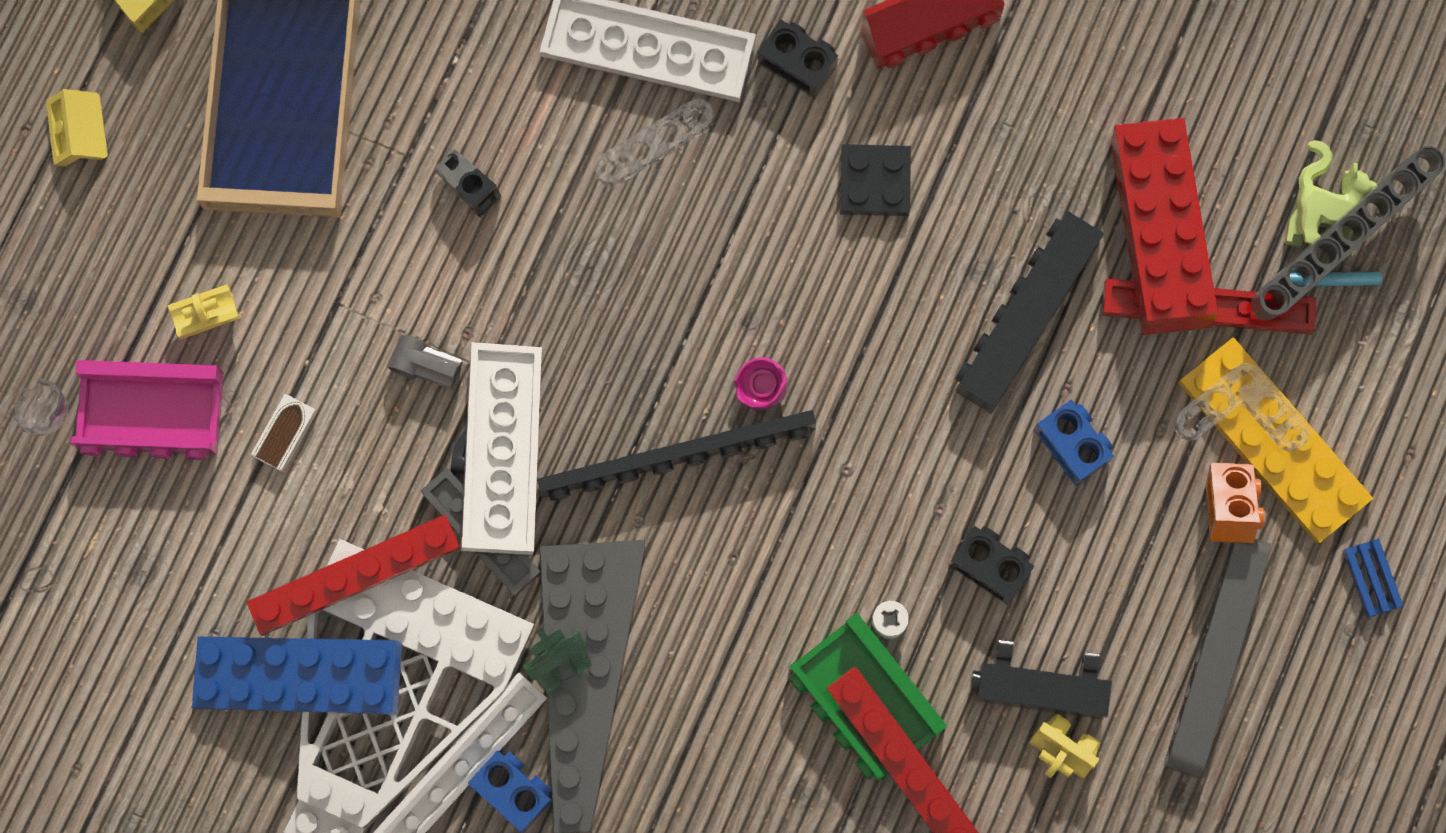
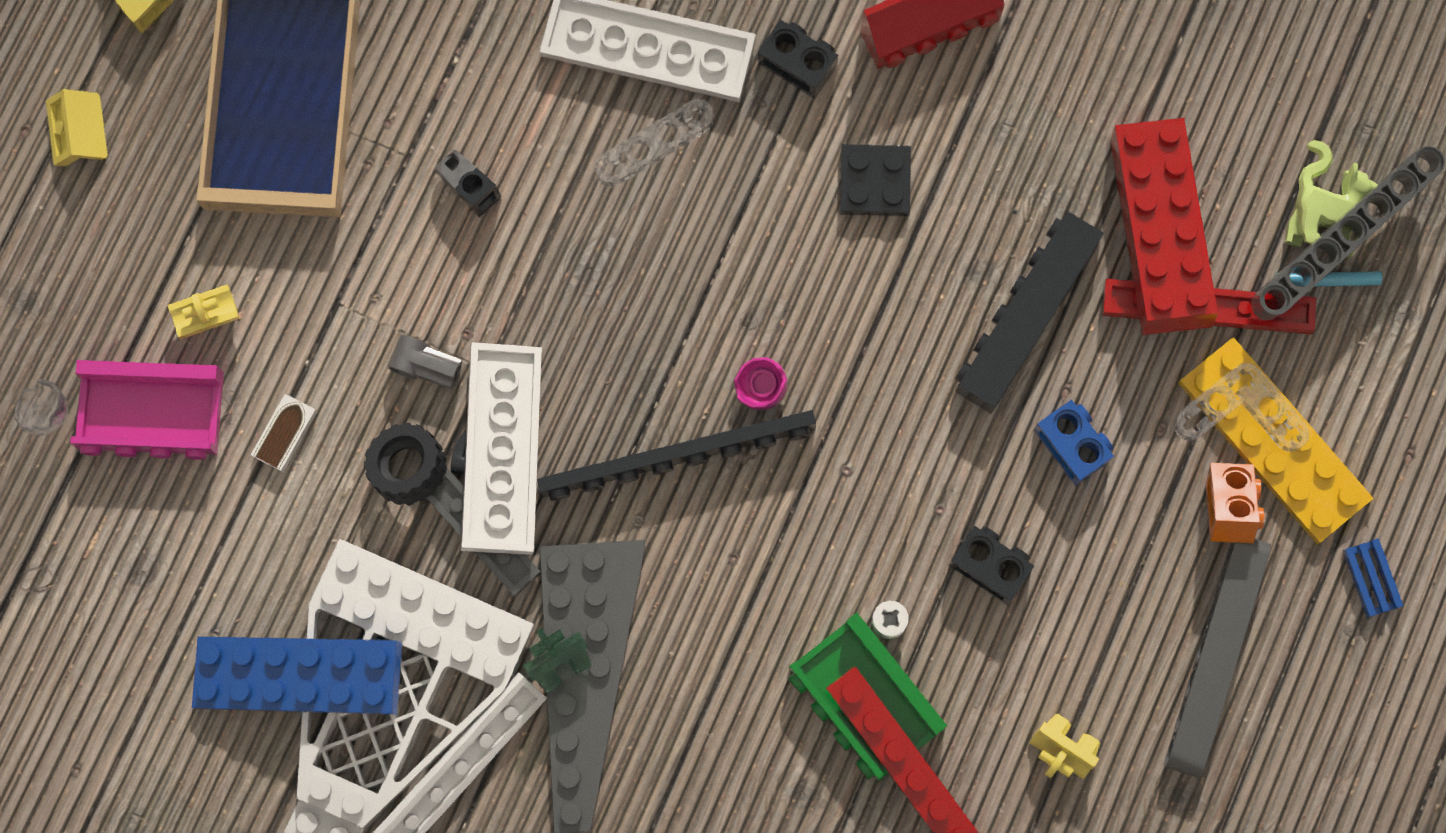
(353, 575): red plate -> none
(387, 446): none -> black tyre
(505, 798): blue brick -> none
(1041, 689): black brick -> none

